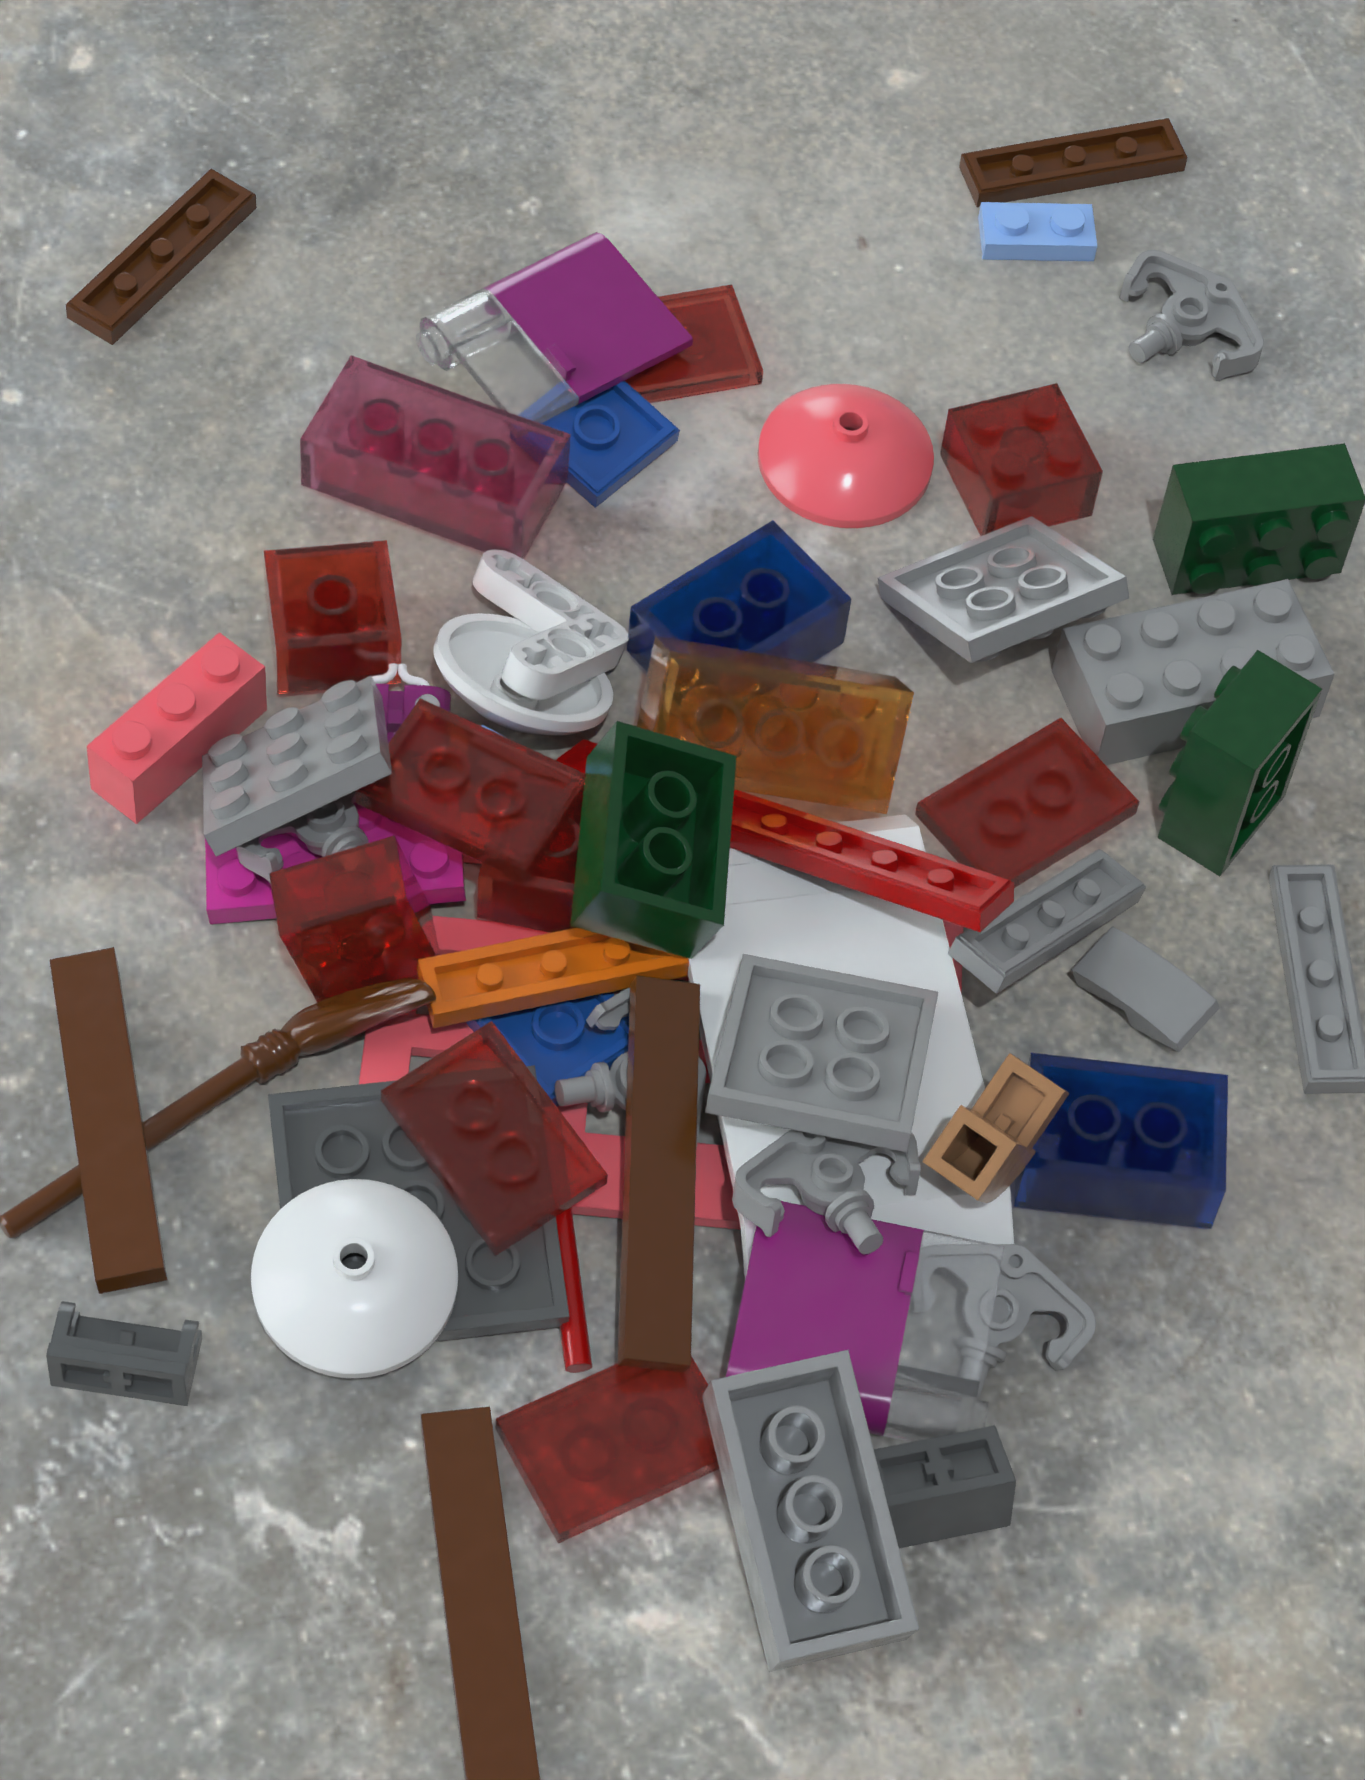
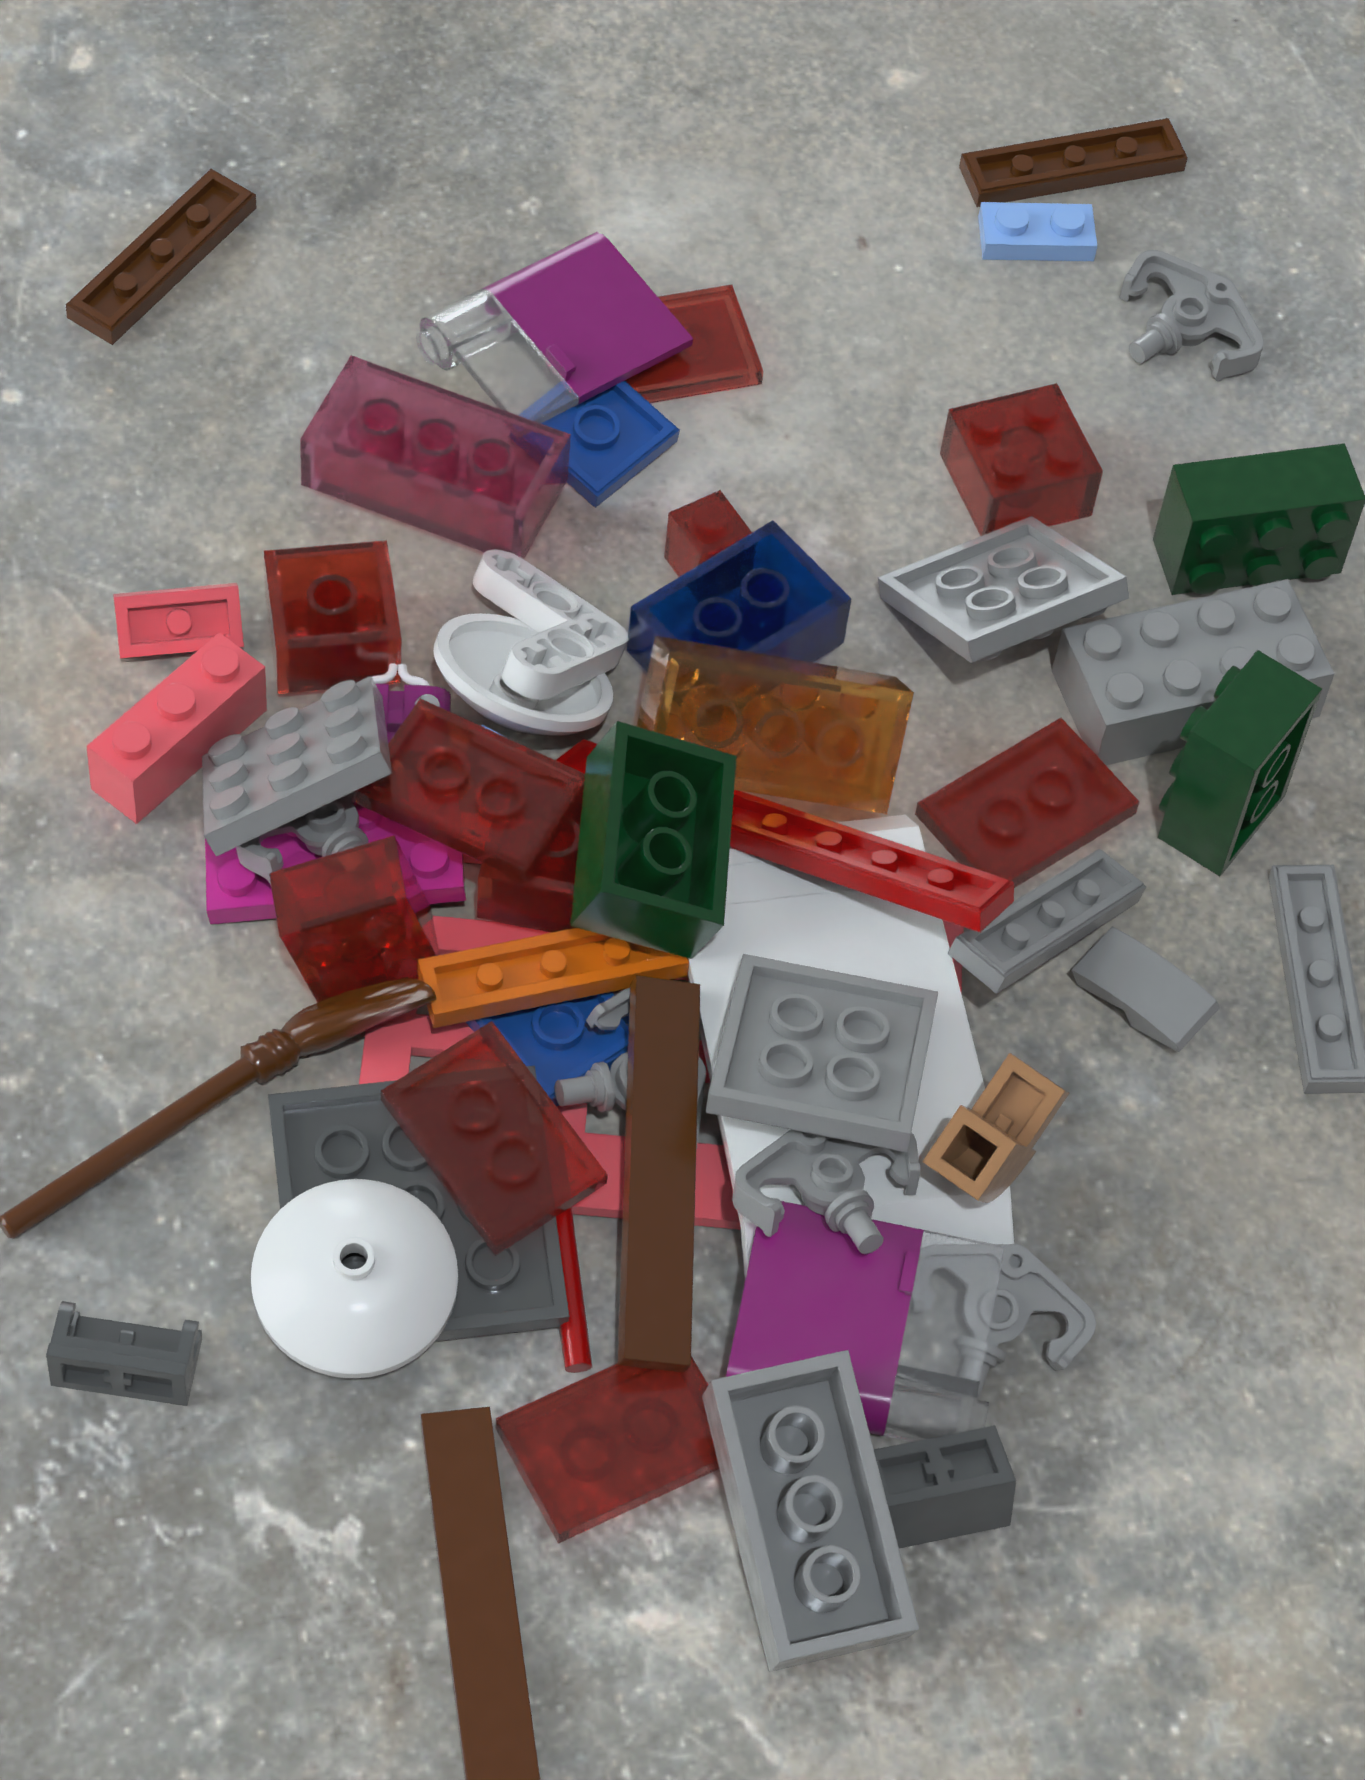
(107, 1122): reddish brown tile -> none
(176, 619): none -> coral plate
(702, 531): none -> clear red brick
(845, 456): coral dish -> none
(1130, 1143): clear blue brick -> none

